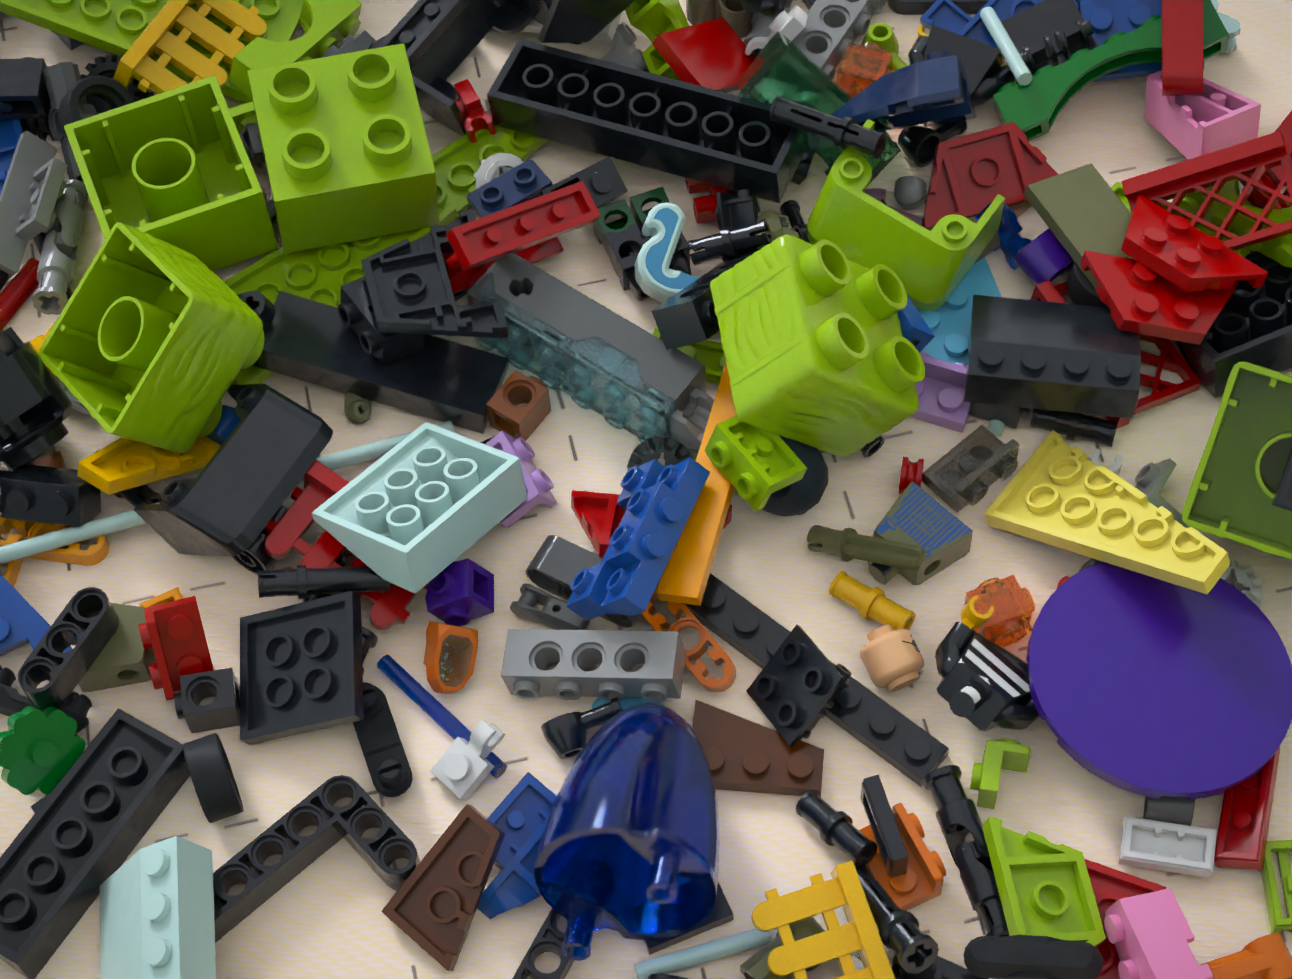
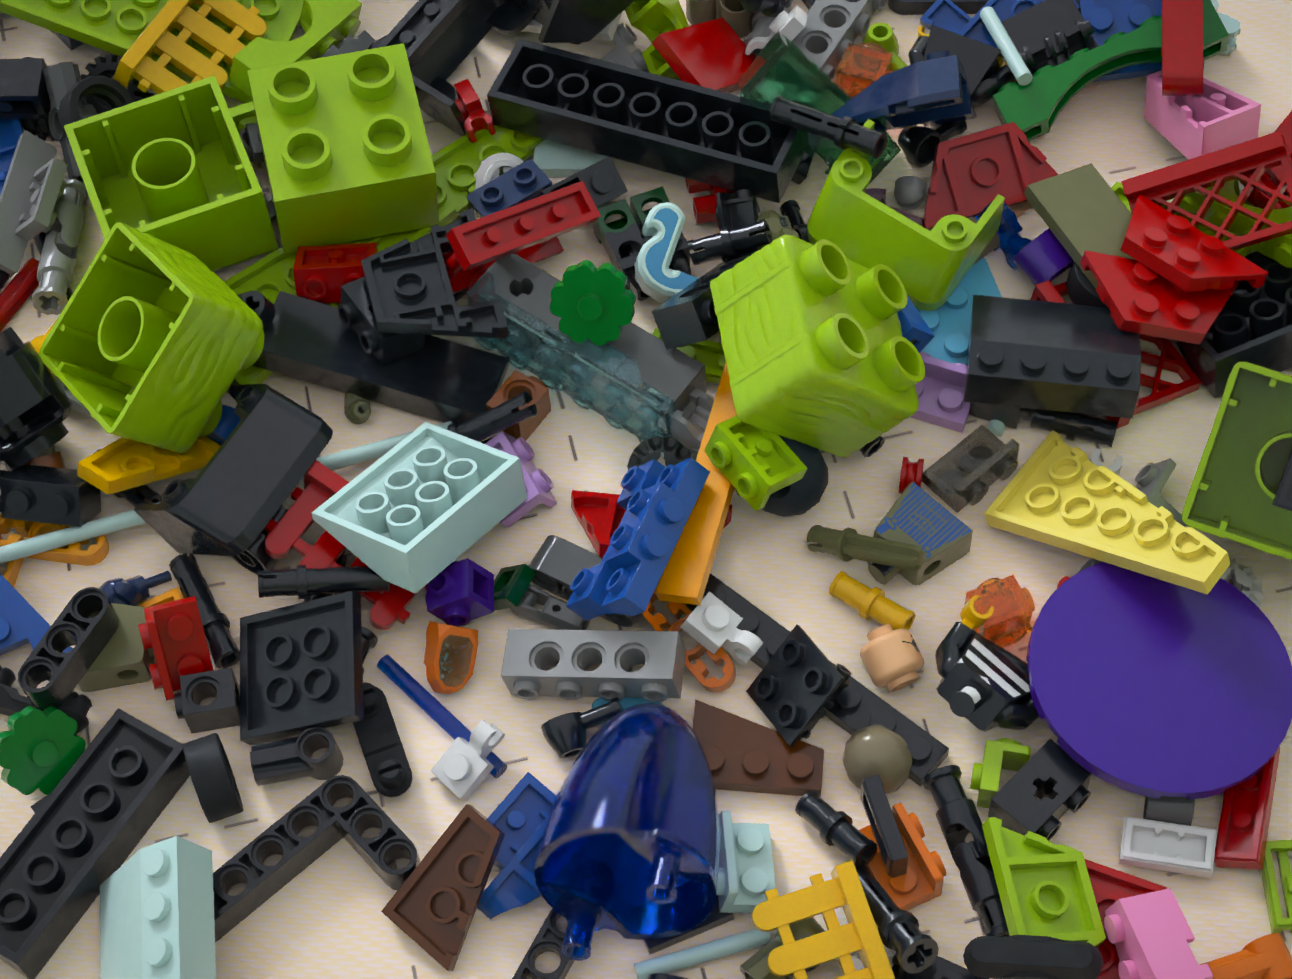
(133, 589): none -> dark blue piece
(215, 624): none -> black pin
(292, 758): none -> black piece
(325, 268): none -> red bracket
(495, 419): none -> black pin
(511, 585): none -> dark green tile
(563, 160): none -> light aqua tile
(592, 302): none -> green plant
(715, 627): none -> white plate
(744, 865): none -> light aqua bracket
(875, 752): none -> dark tan hair
(1049, 774): none -> black brick

